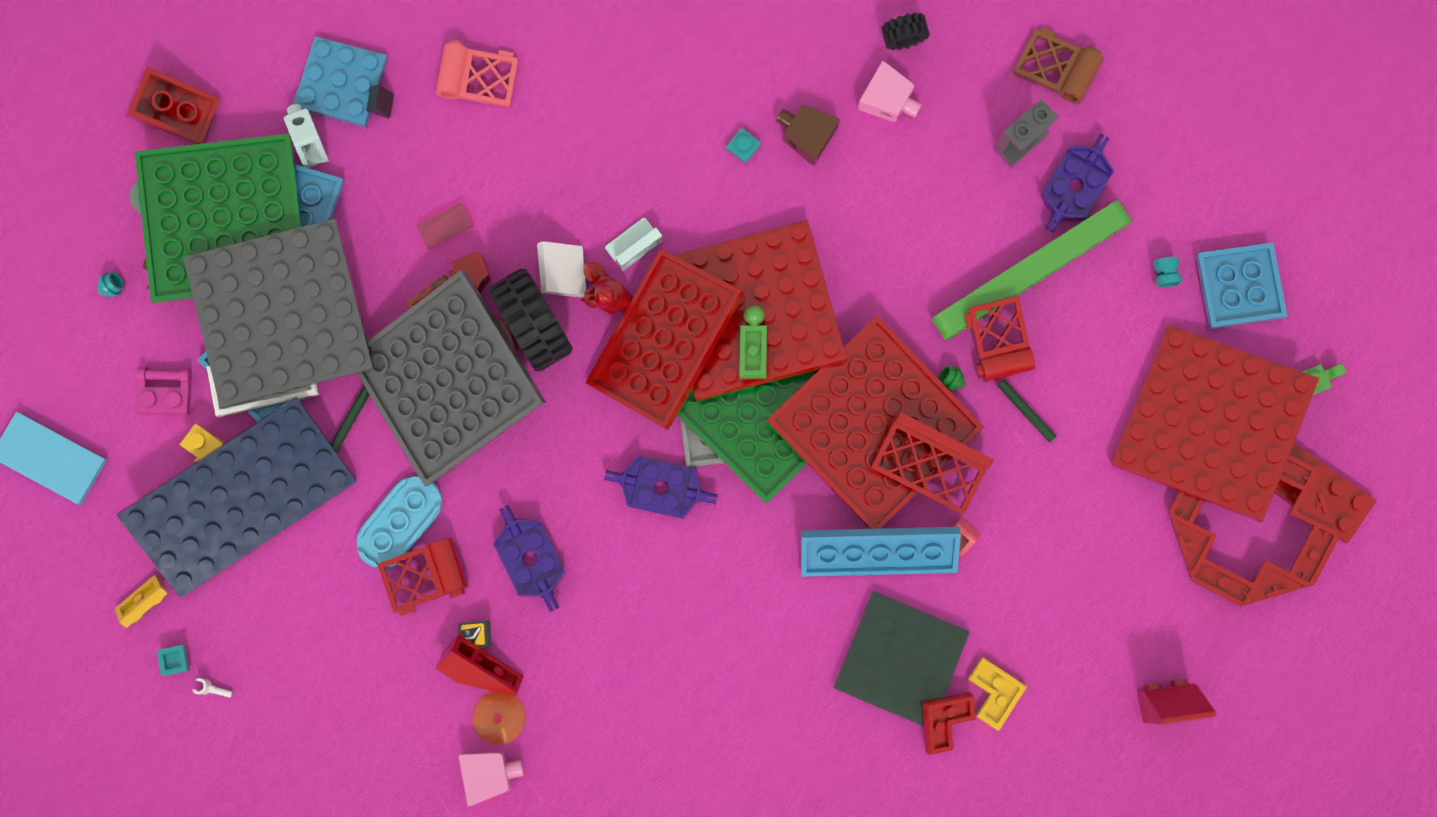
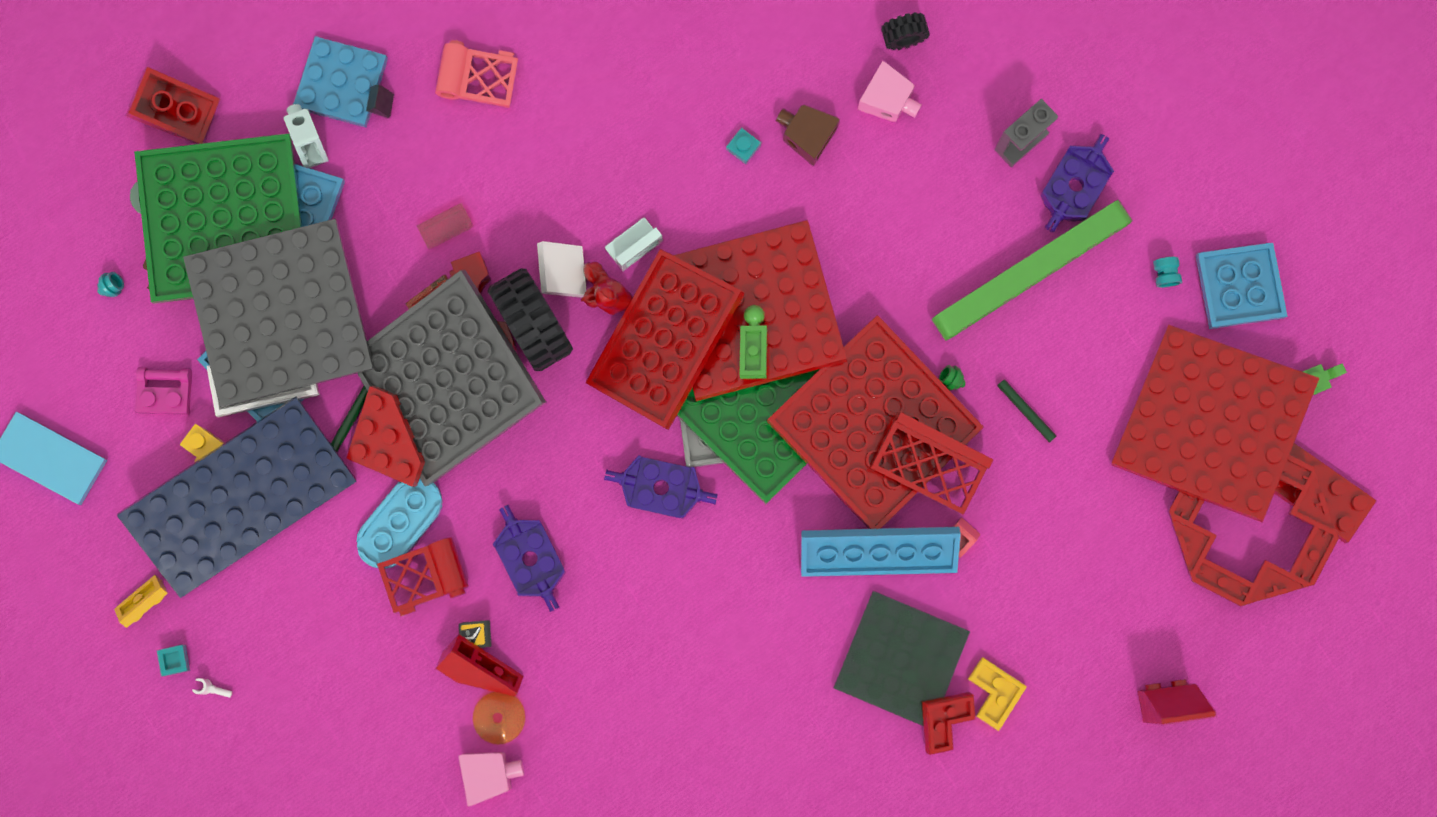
(385, 439): none -> red plate
(1006, 359): red piece -> none
(1078, 71): dark orange piece -> none

